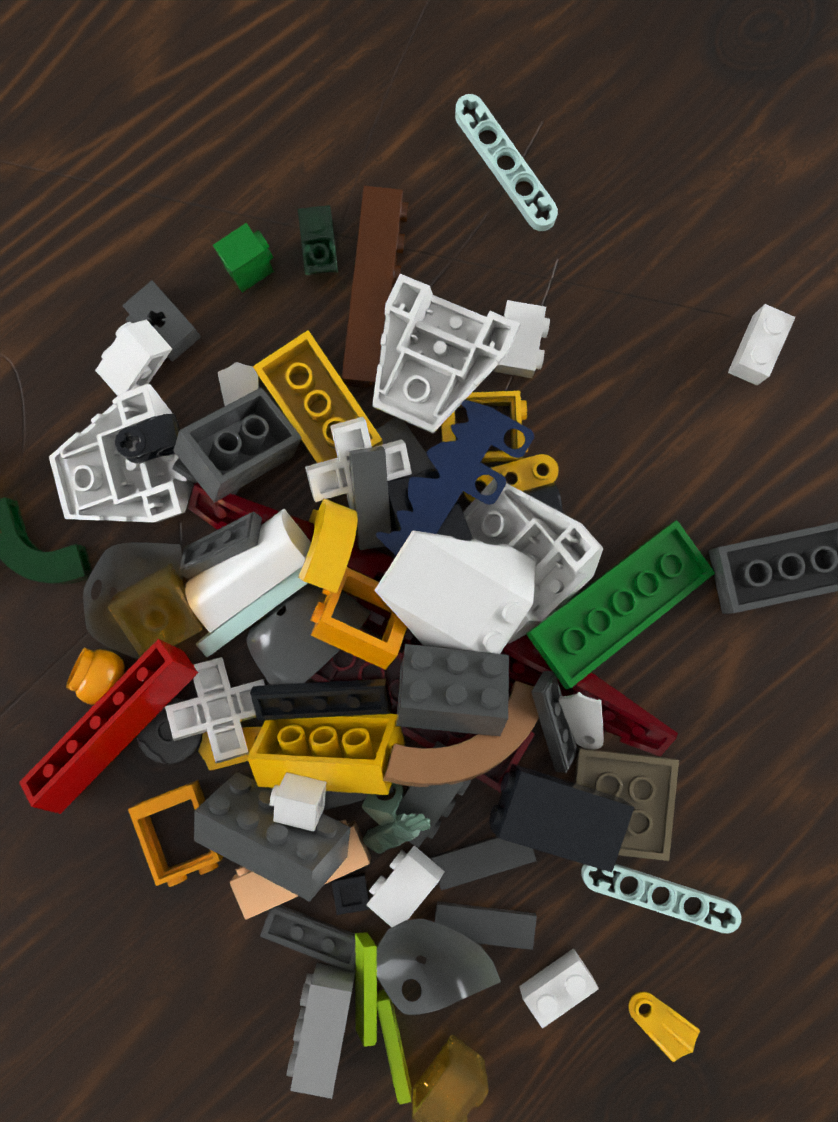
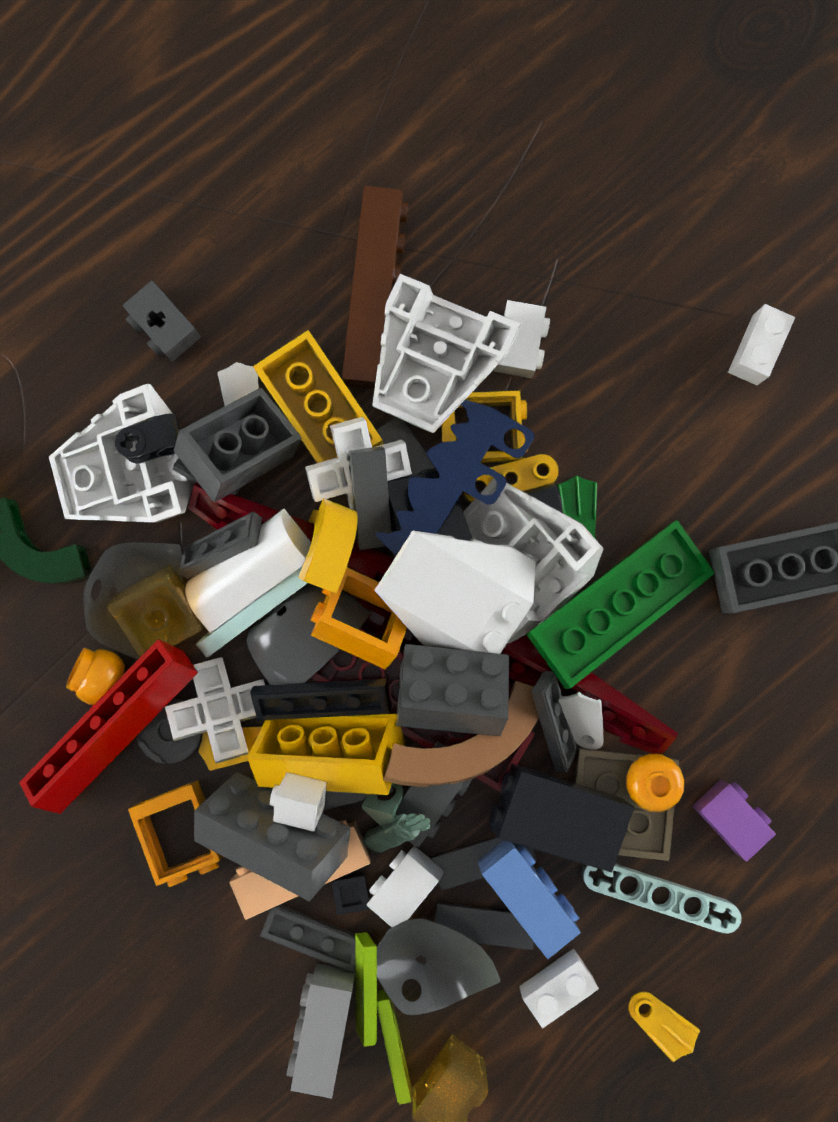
(133, 357): white brick -> none
(245, 256): green brick -> none
(318, 240): clear green slope -> none
(504, 147): light aqua beam -> none
(530, 896): none -> medium blue brick
(580, 501): none -> green piece
(655, 782): none -> light orange piece
(734, 819): none -> medium lavender brick

